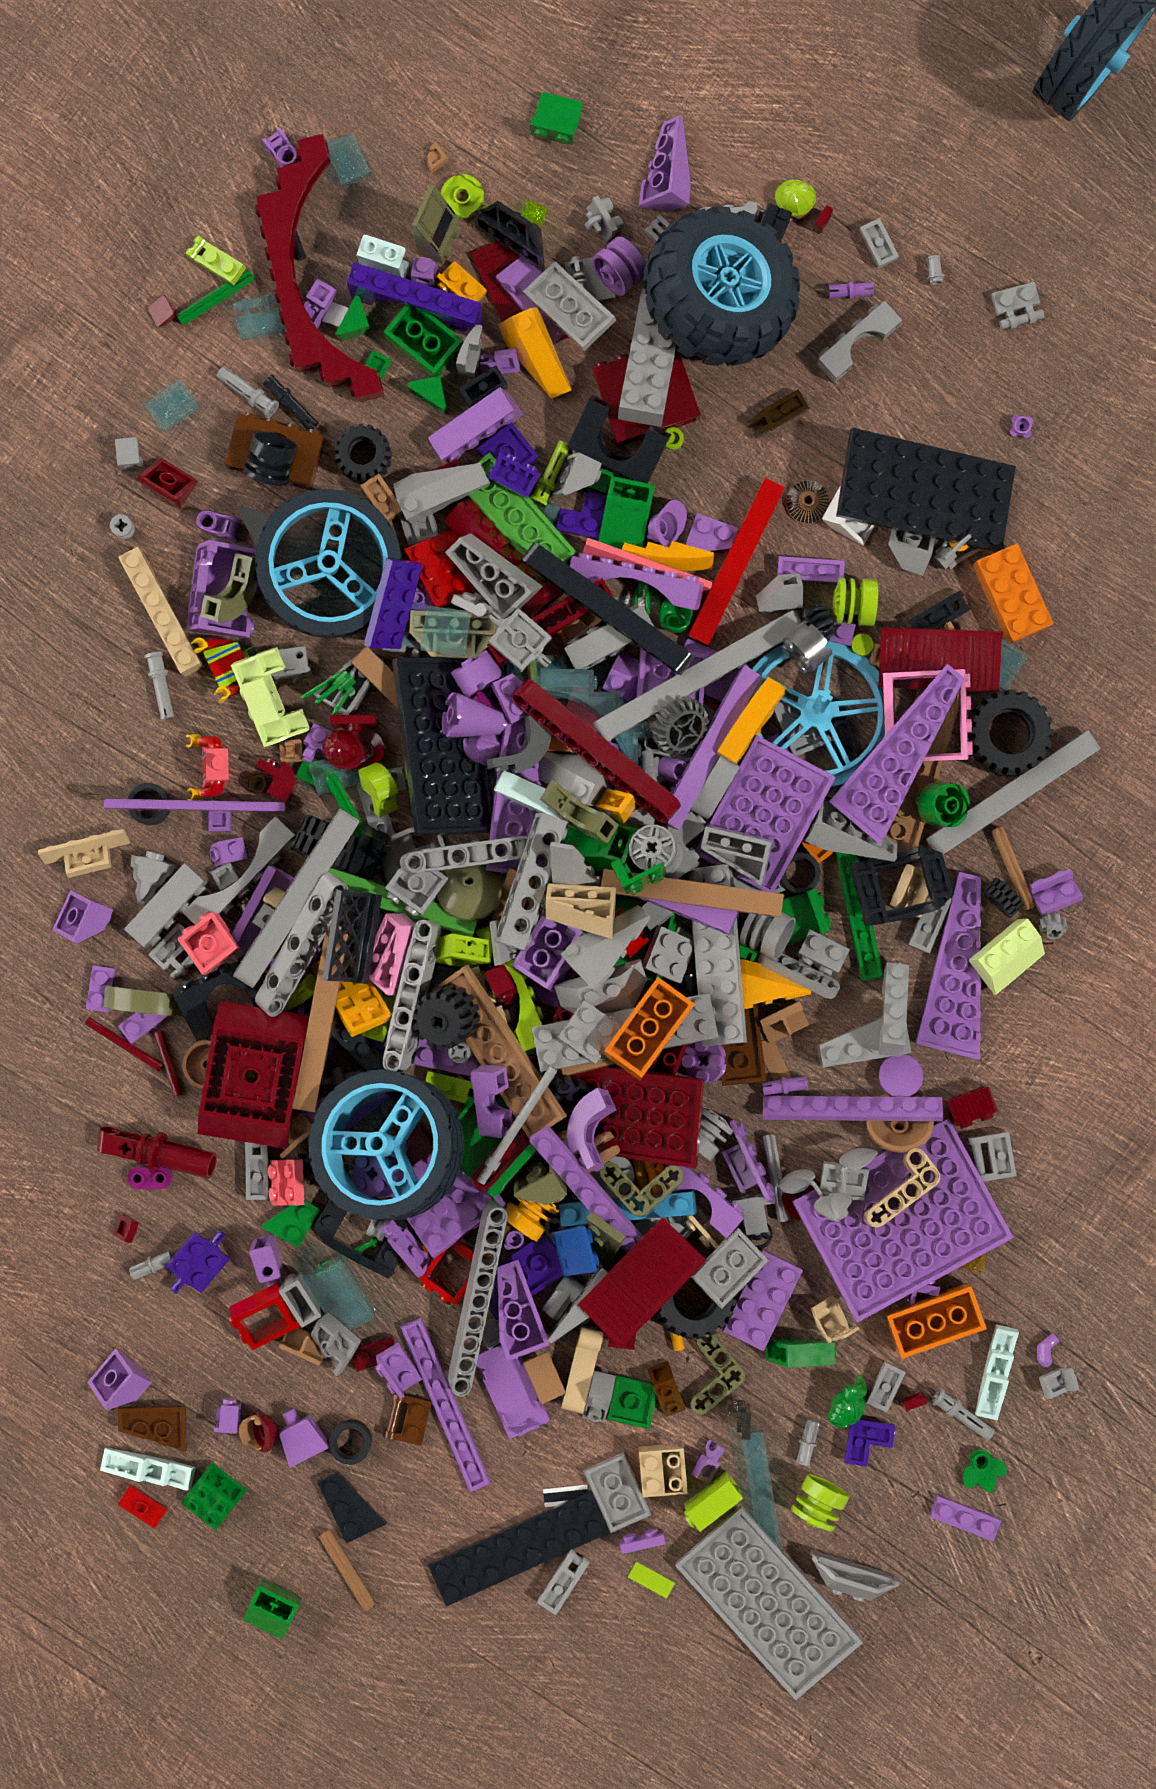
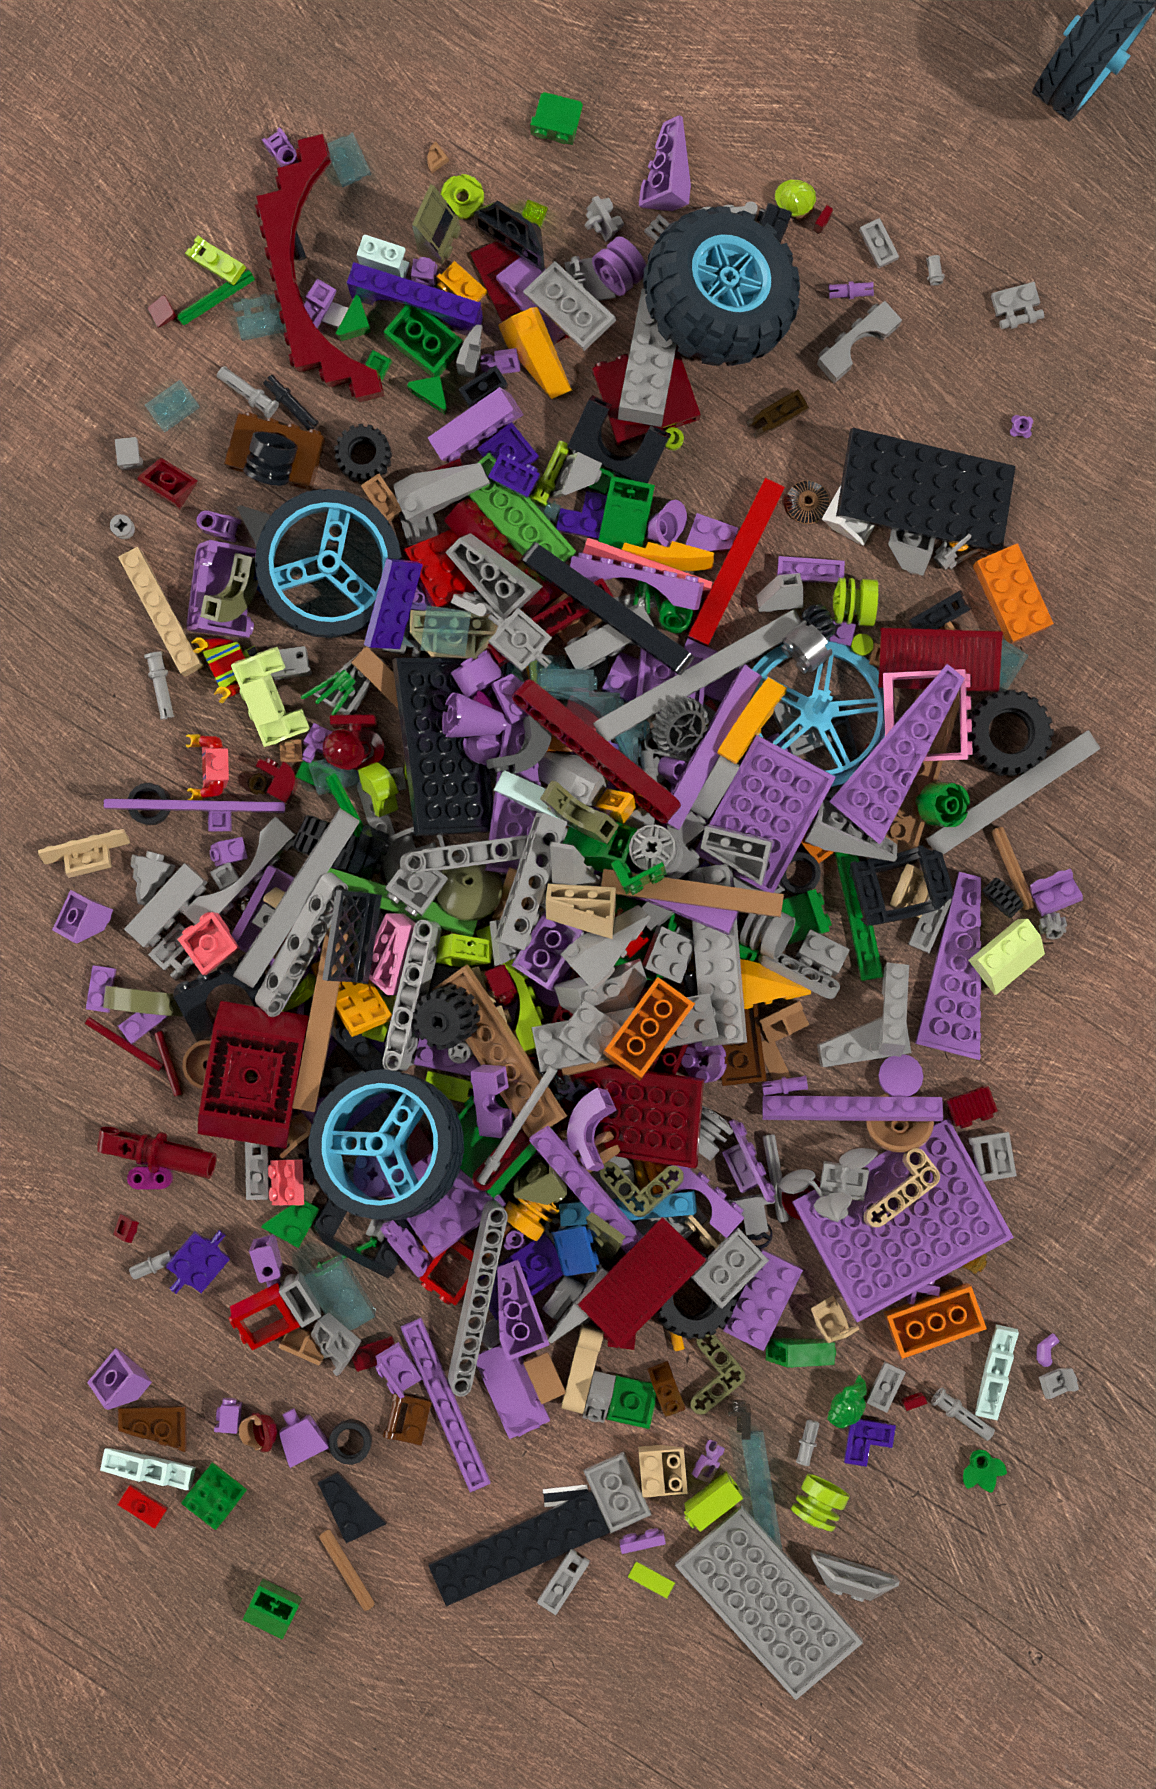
(965, 1518): medium lavender plate -> none

